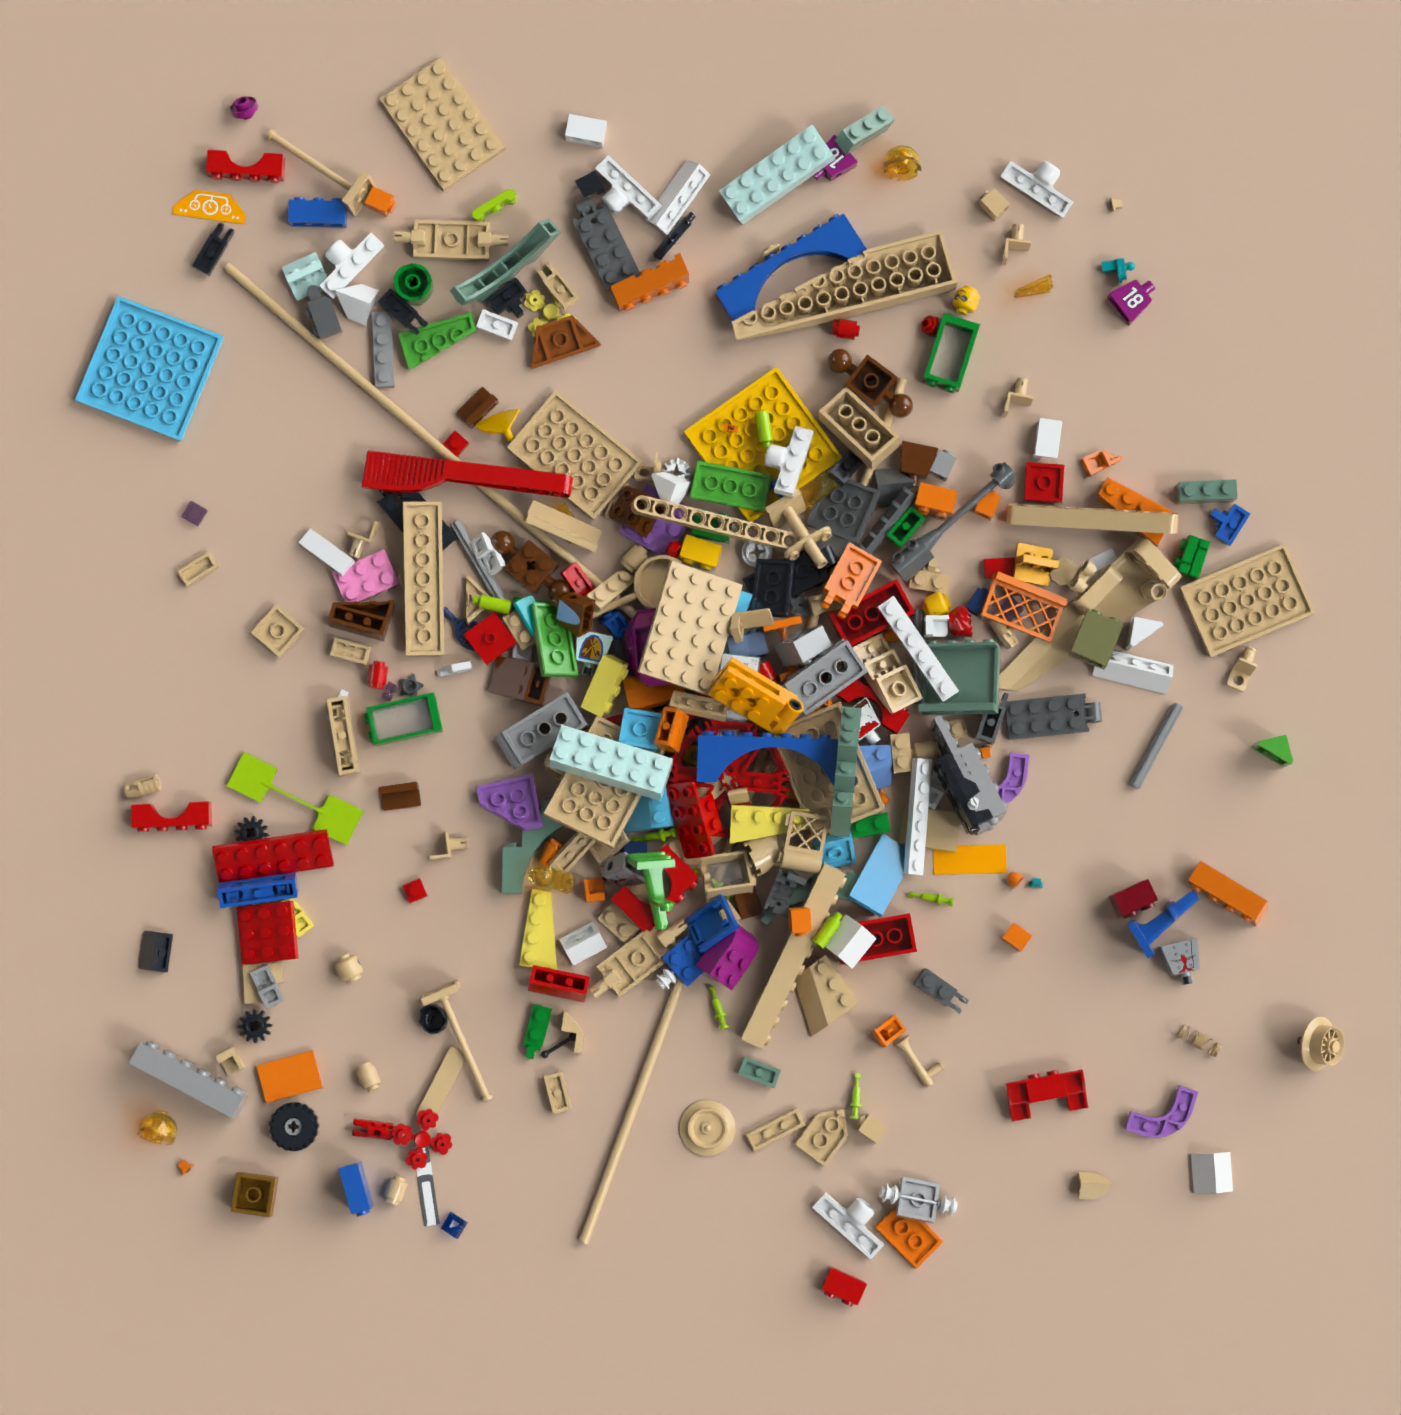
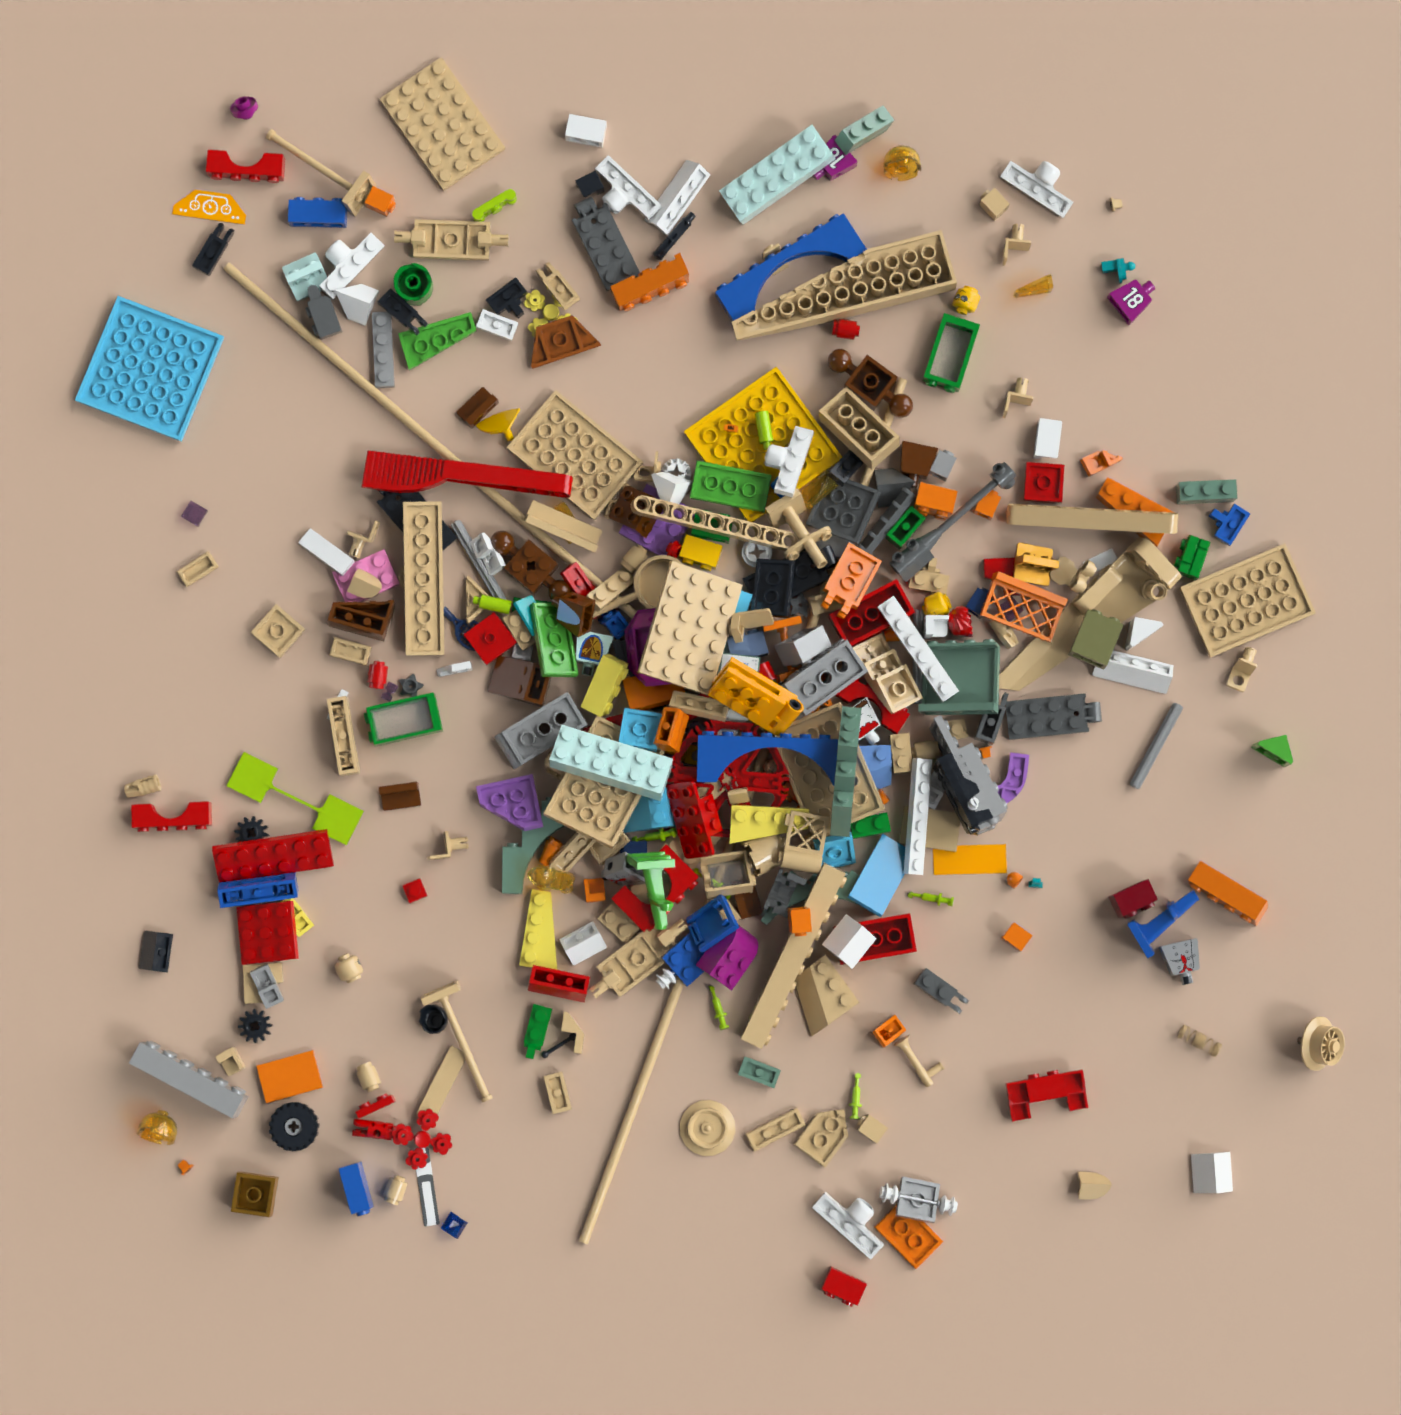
(364, 584): none -> tan brick
(382, 1101): none -> red plate
(456, 443): red plate -> none
(508, 266): sand green arch -> none
(827, 930): lime cylinder -> none
(929, 325): red plate -> none
(1170, 1122): medium lavender plate -> none

